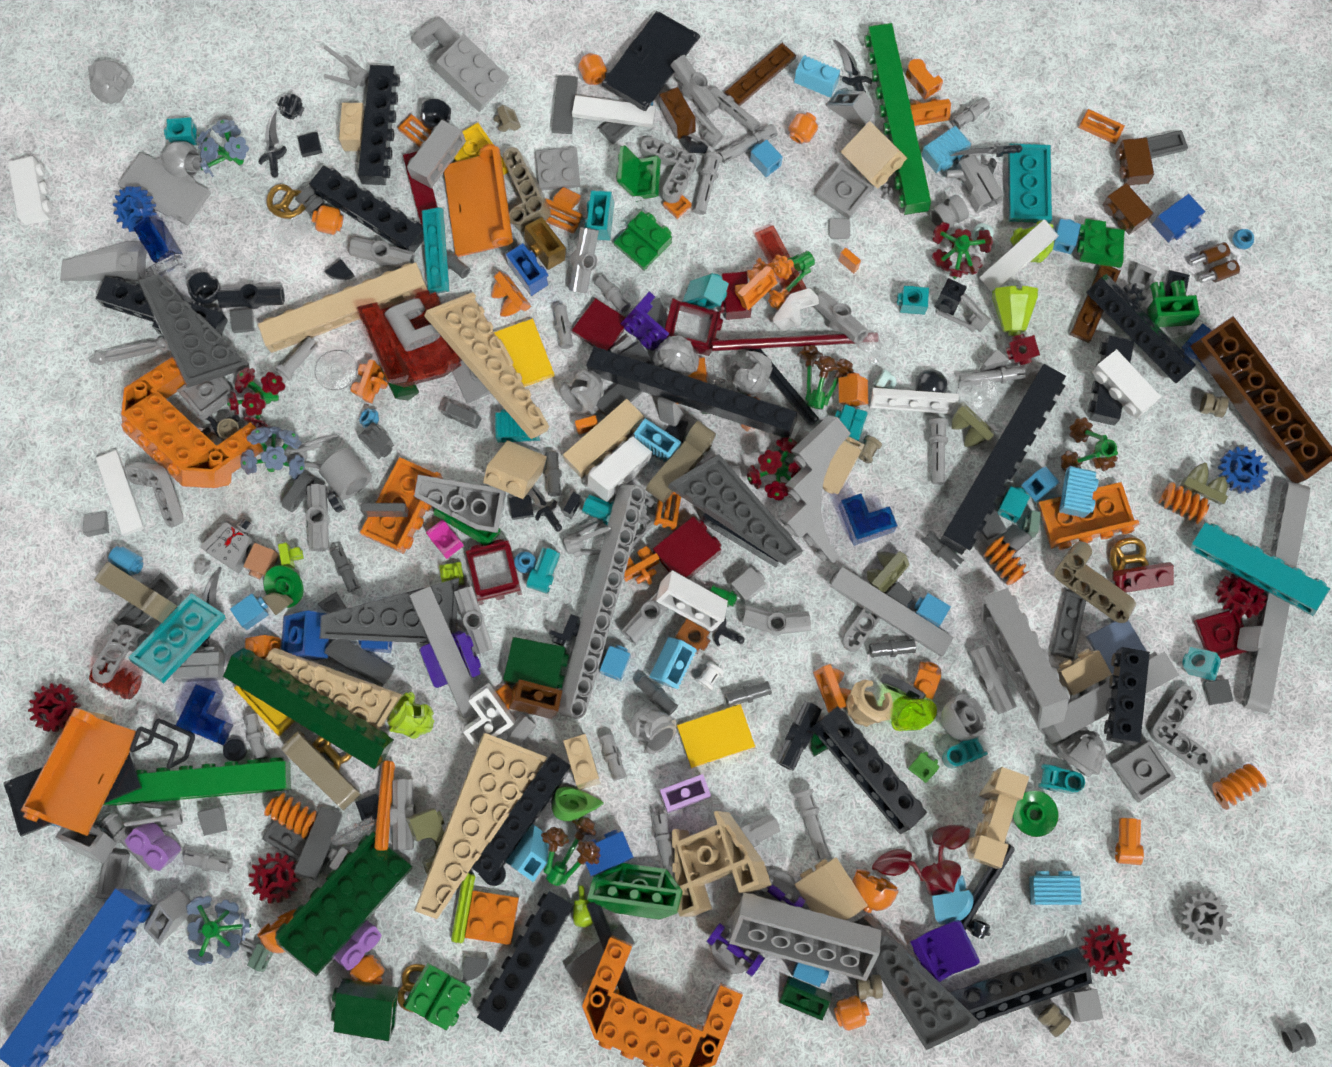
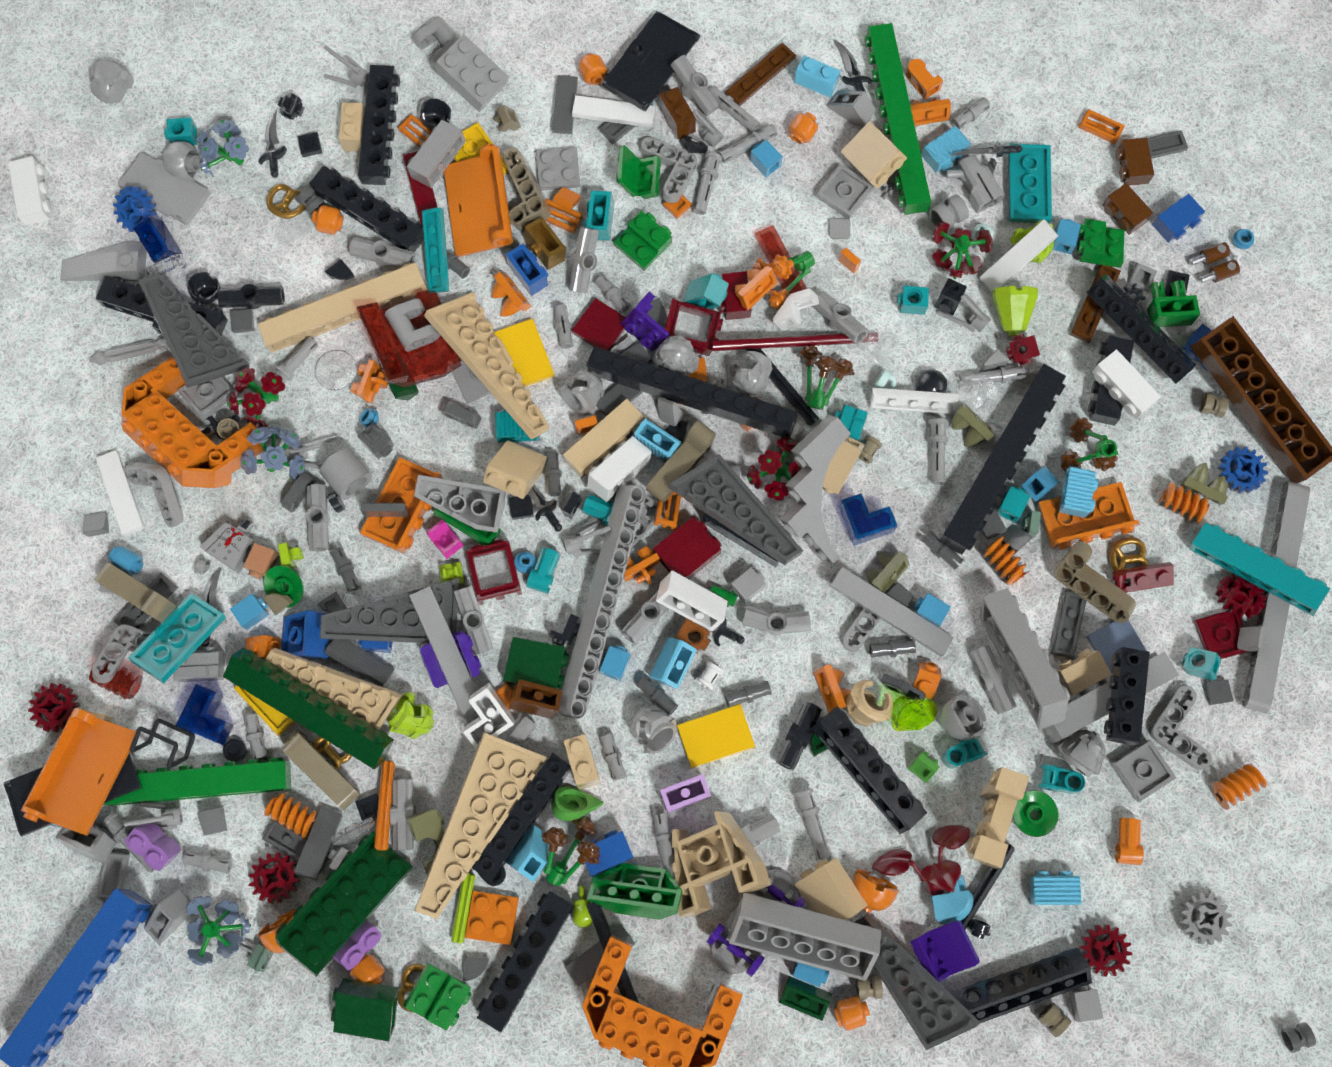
(853, 390): orange brick -> none

